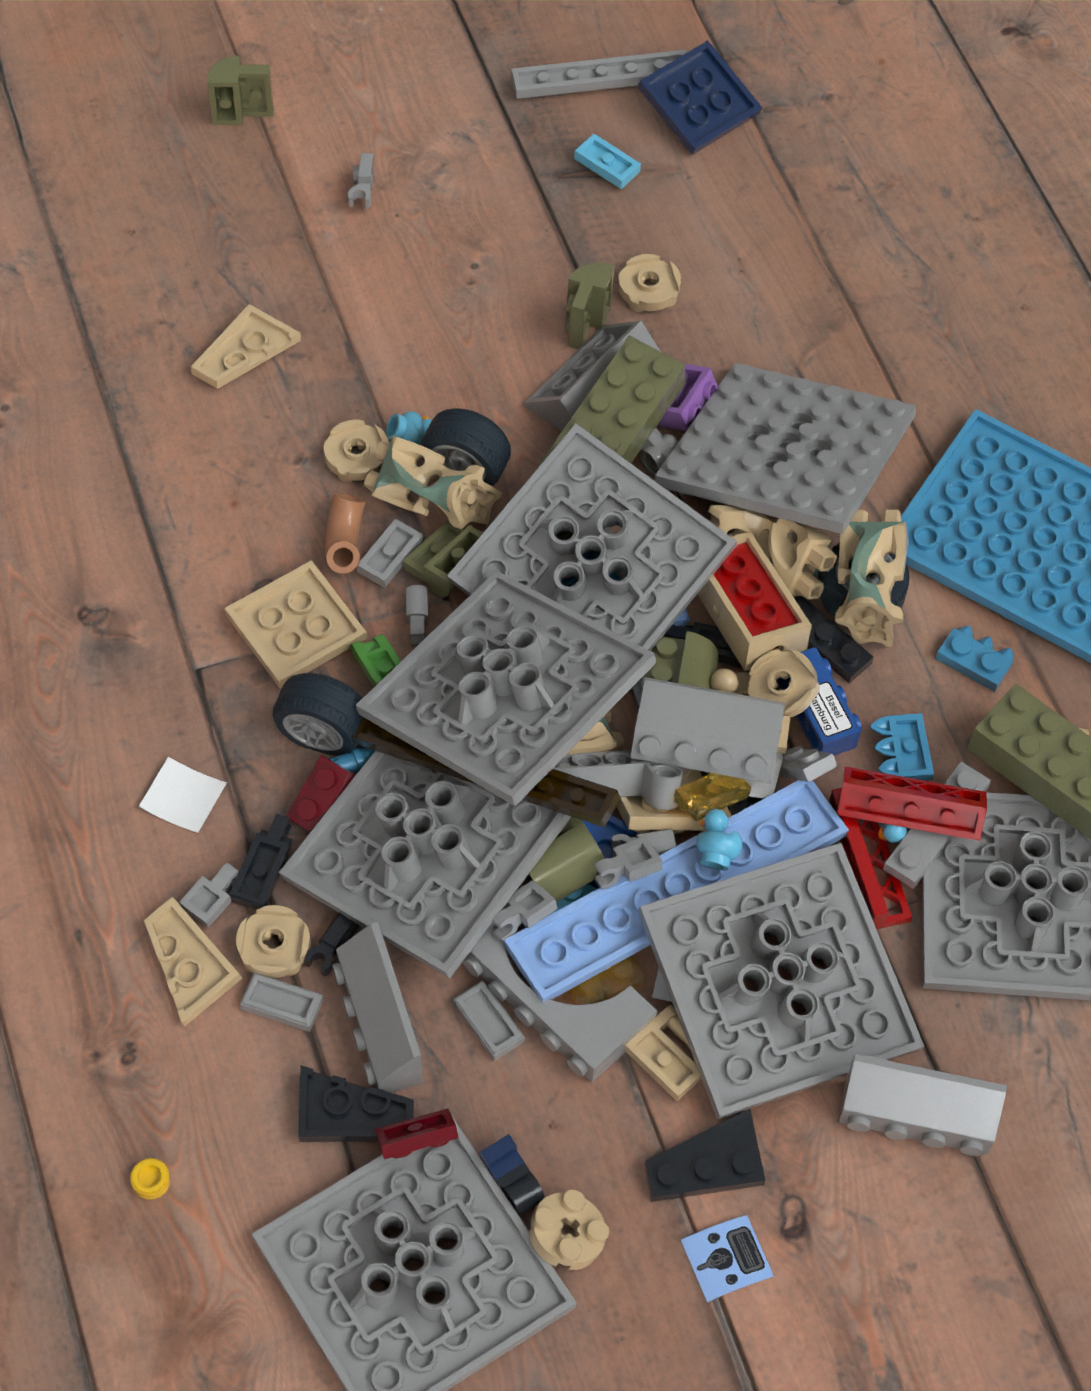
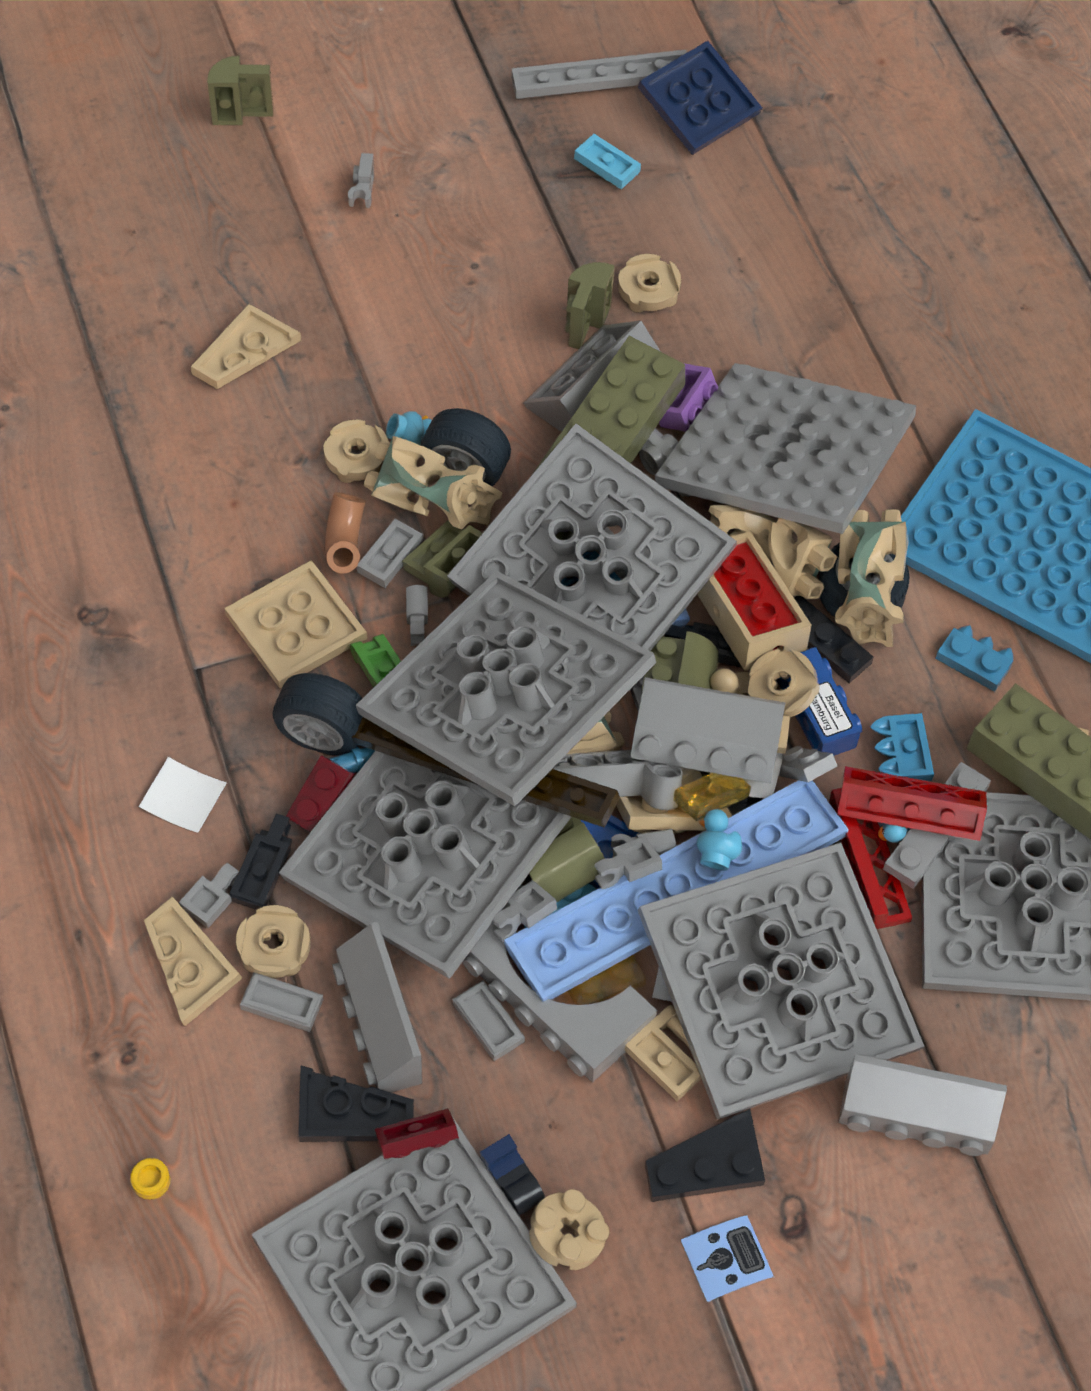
(337, 934): black bar -> none

